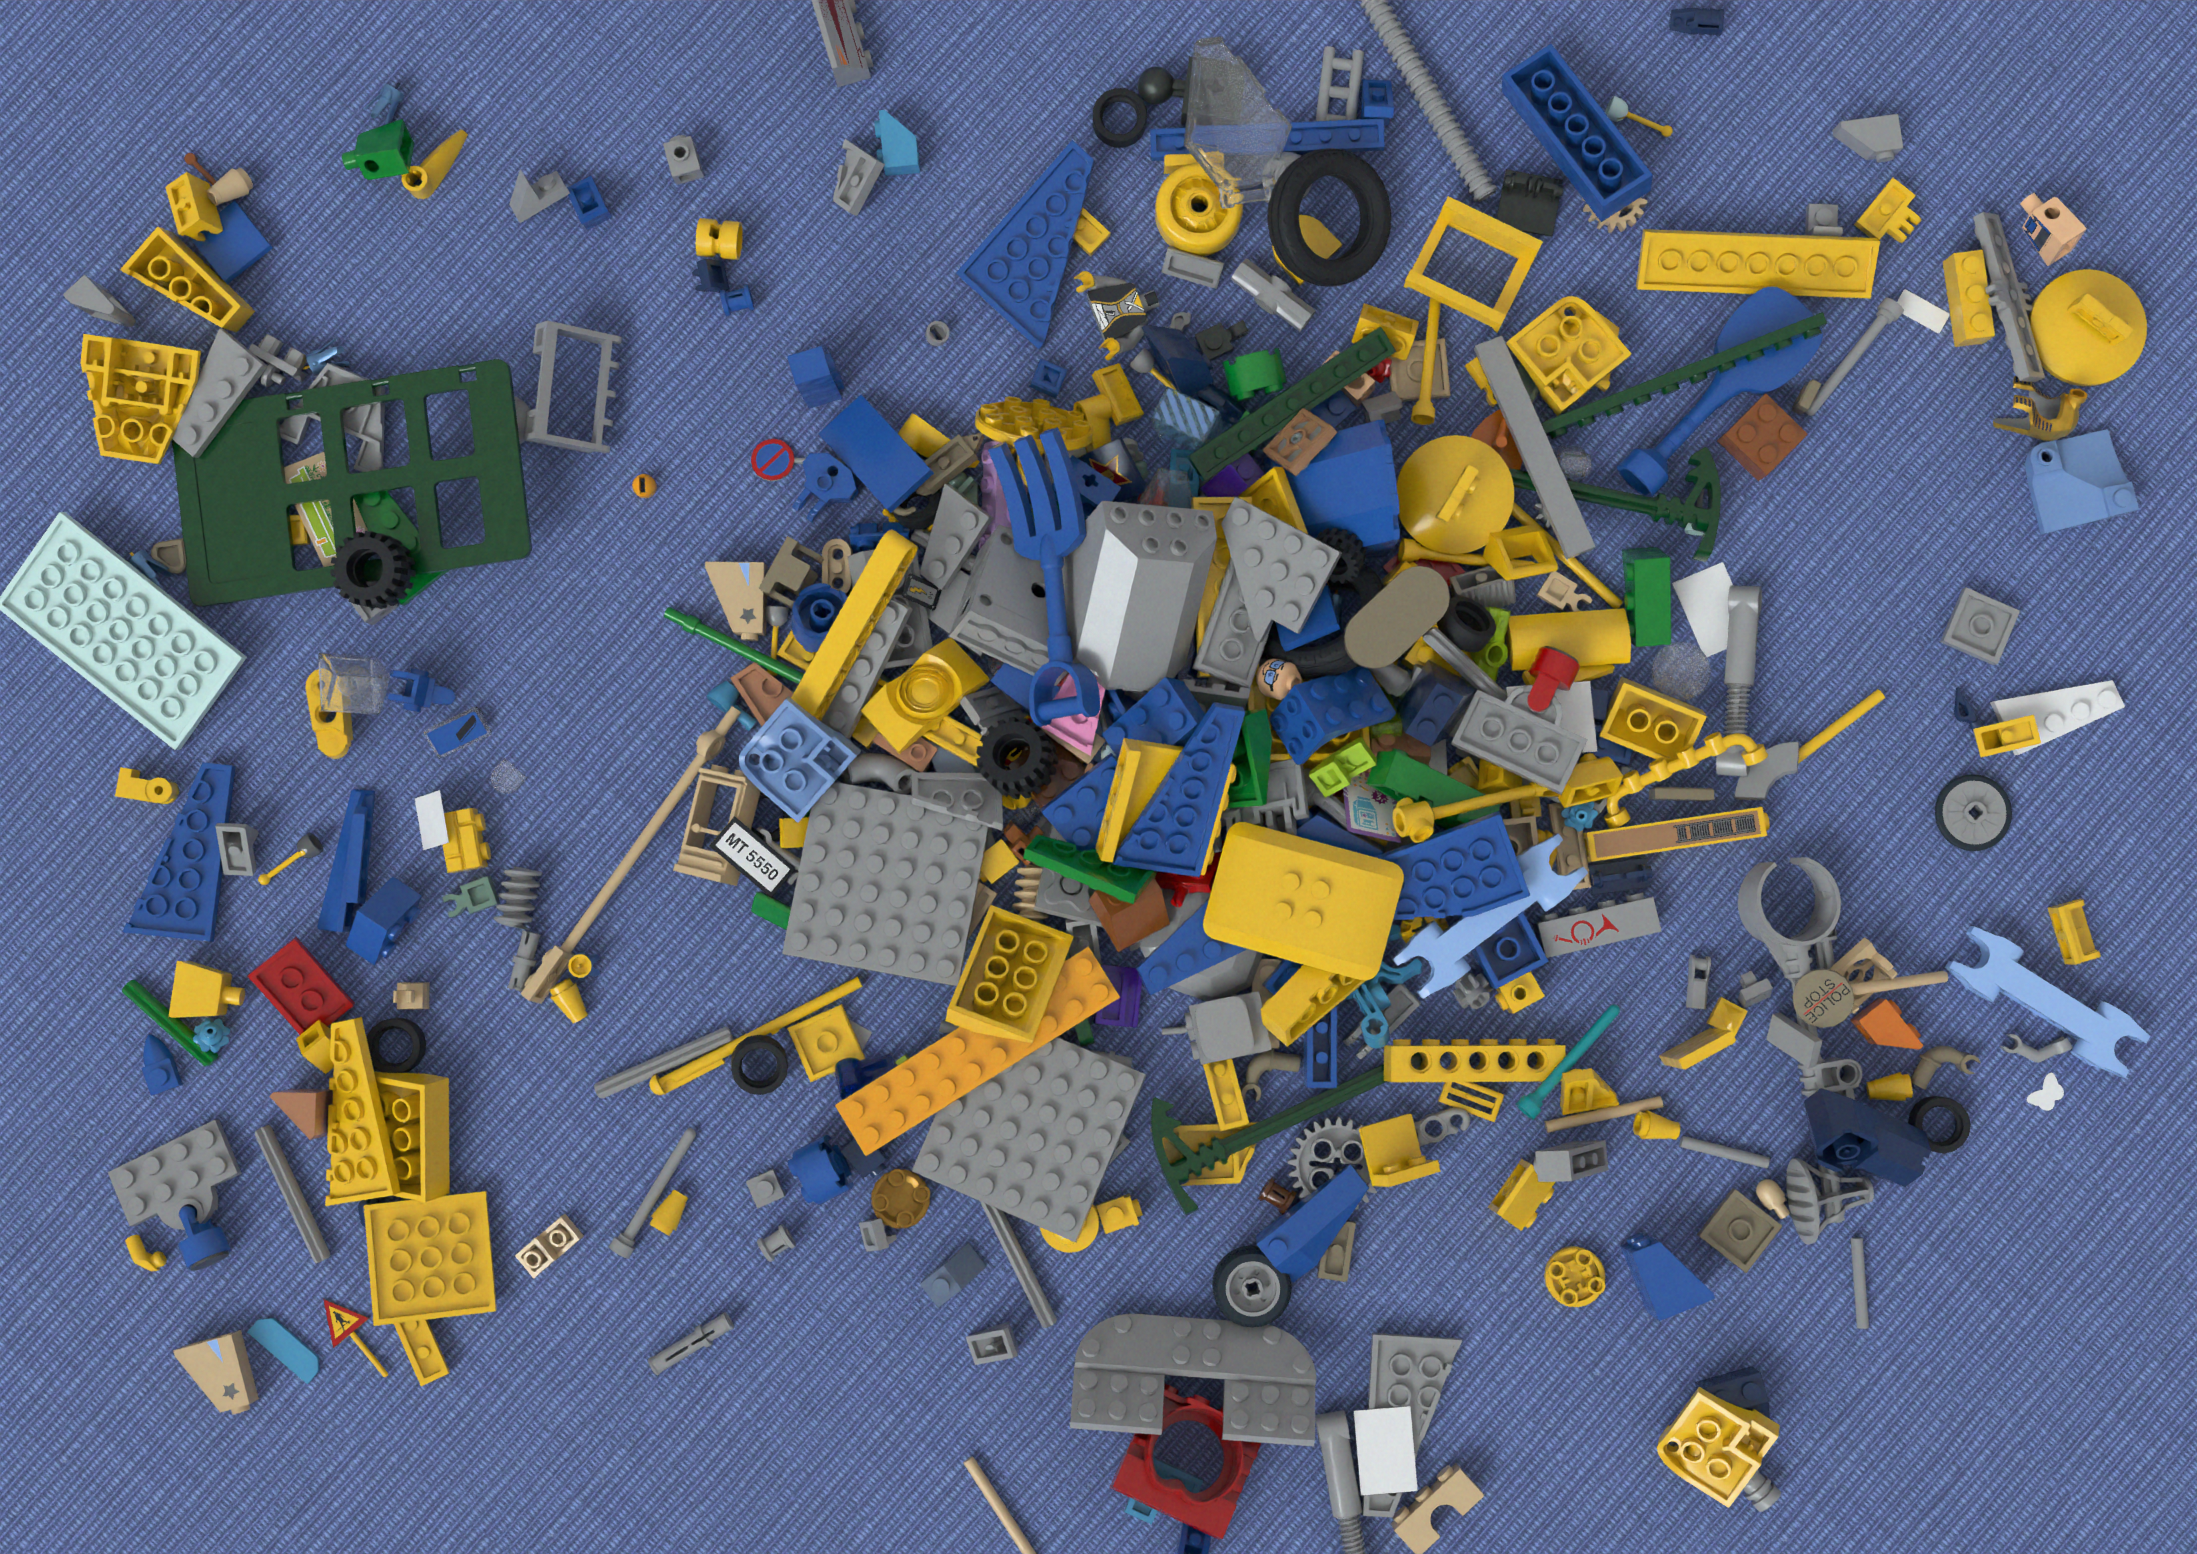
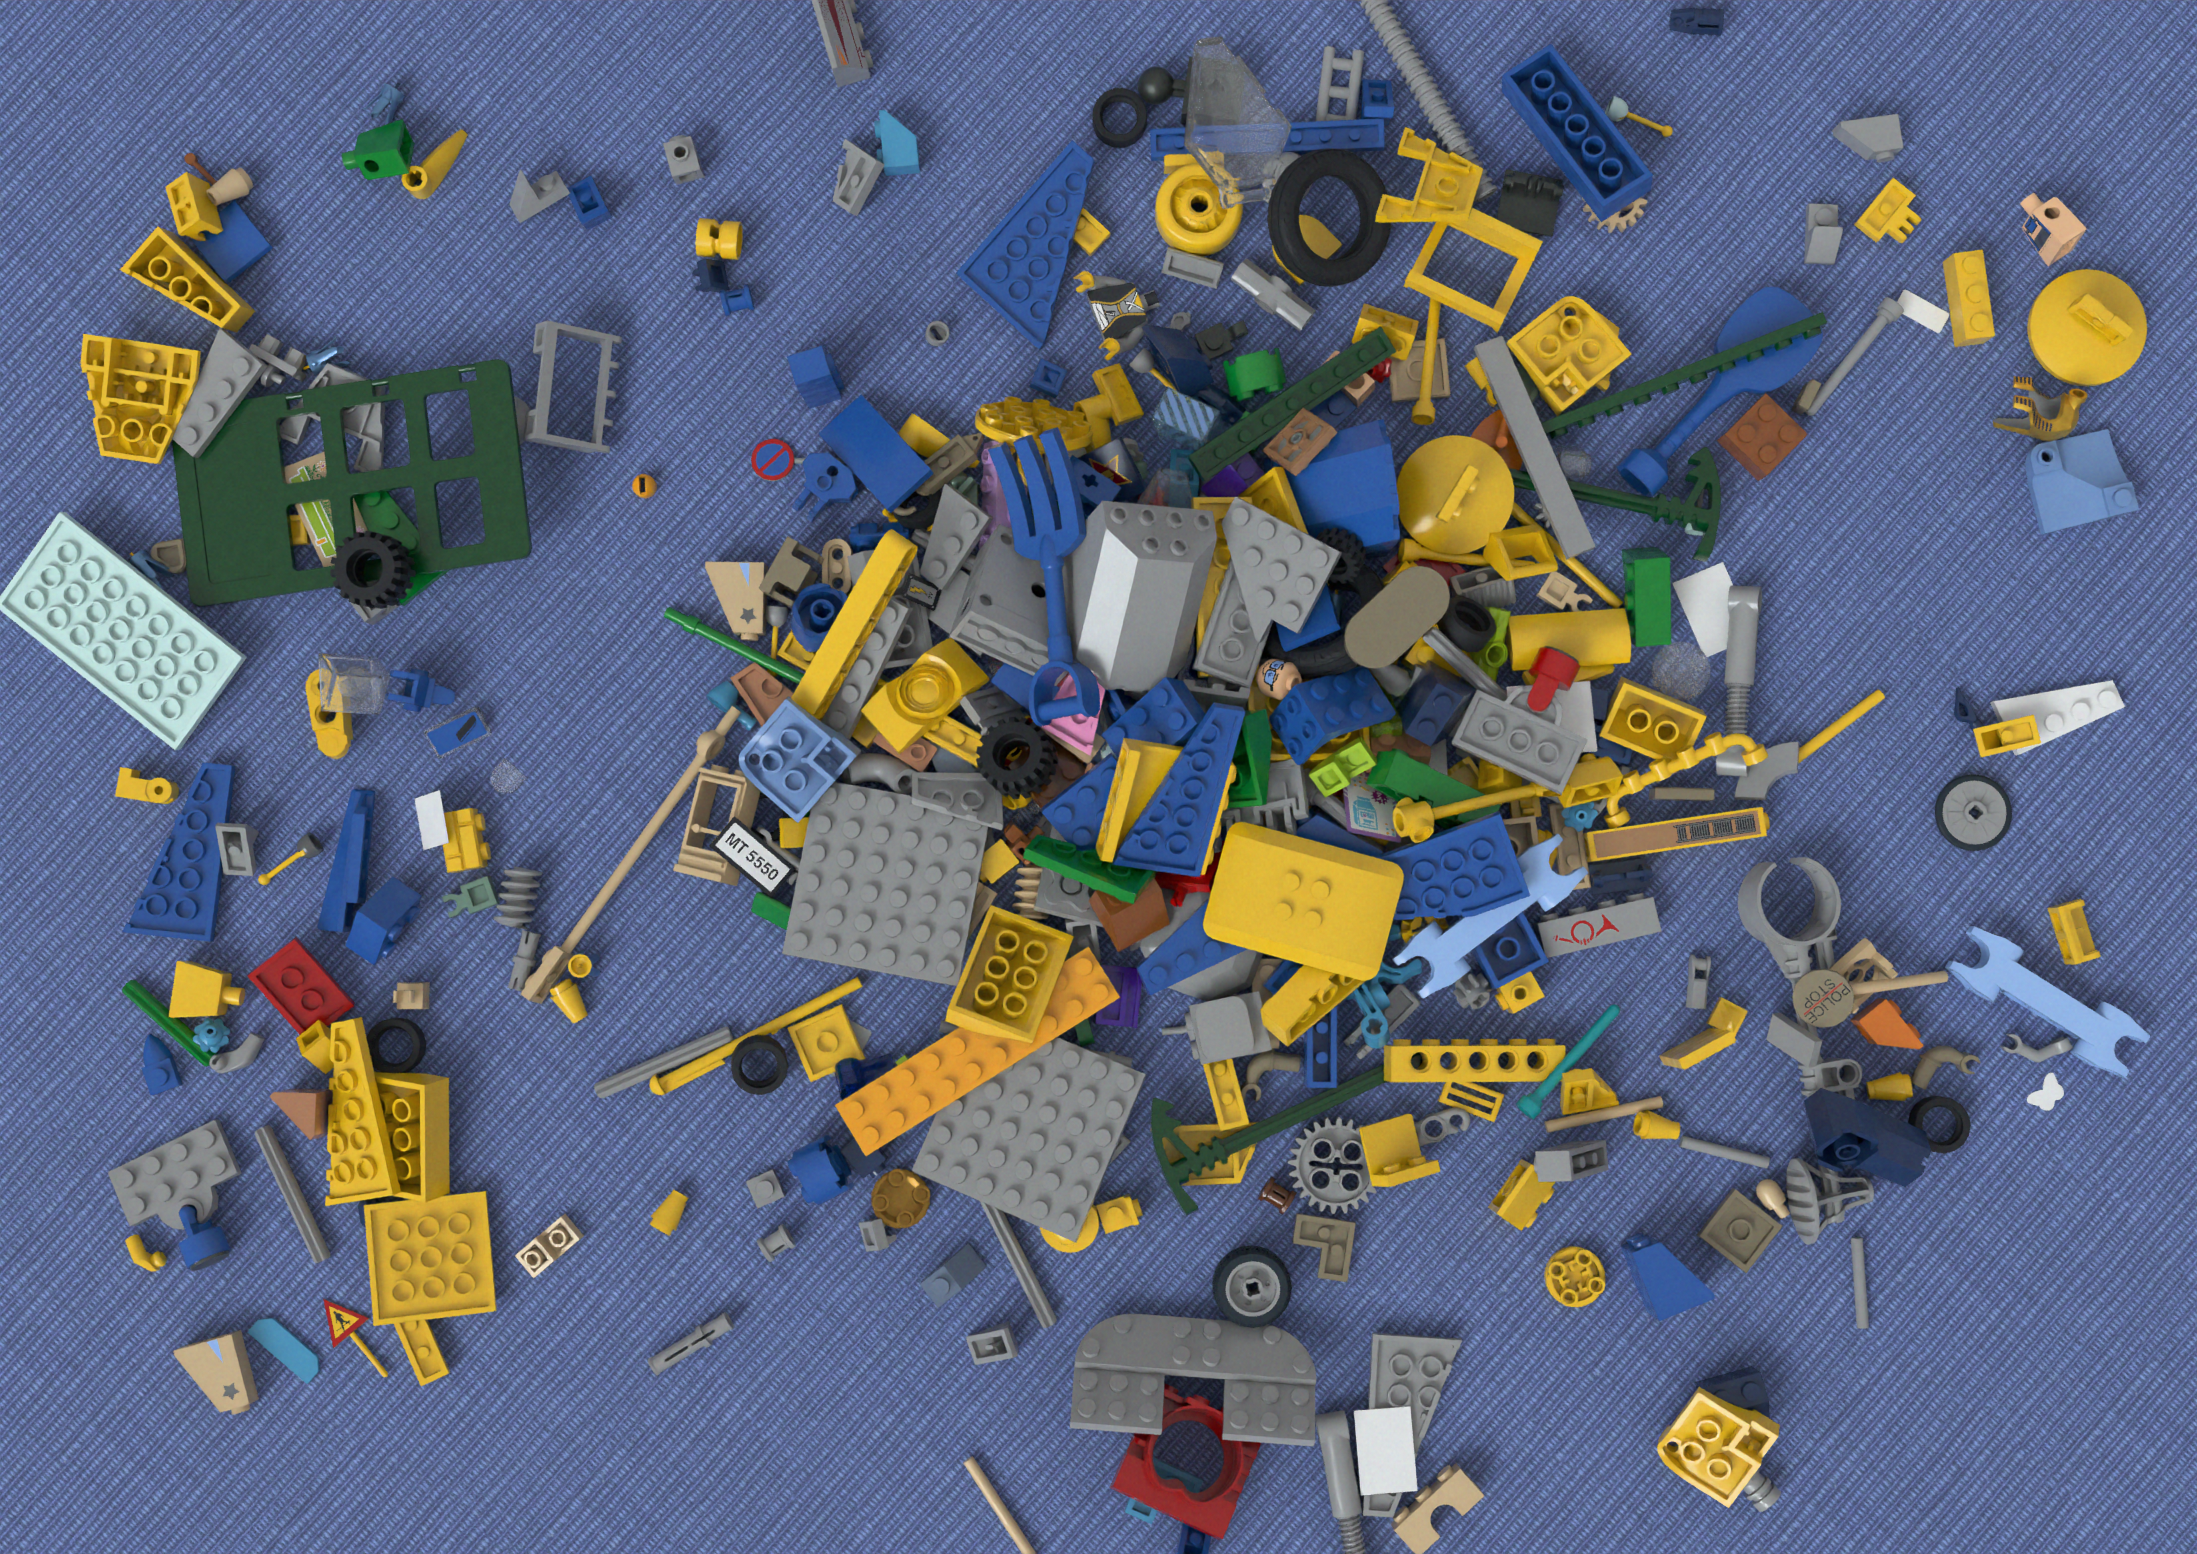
(98, 302): light grey tile -> none
(238, 1058): none -> light grey arm
(624, 1242): light grey piece -> none
(1306, 1231): blue wedge -> none
(1382, 407): light grey panel -> none
(1444, 189): none -> yellow wing
(1752, 990): light grey tile -> none
(1755, 261): yellow plate -> none
(1980, 626): light grey plate -> none
(2008, 297): light grey hinge -> none

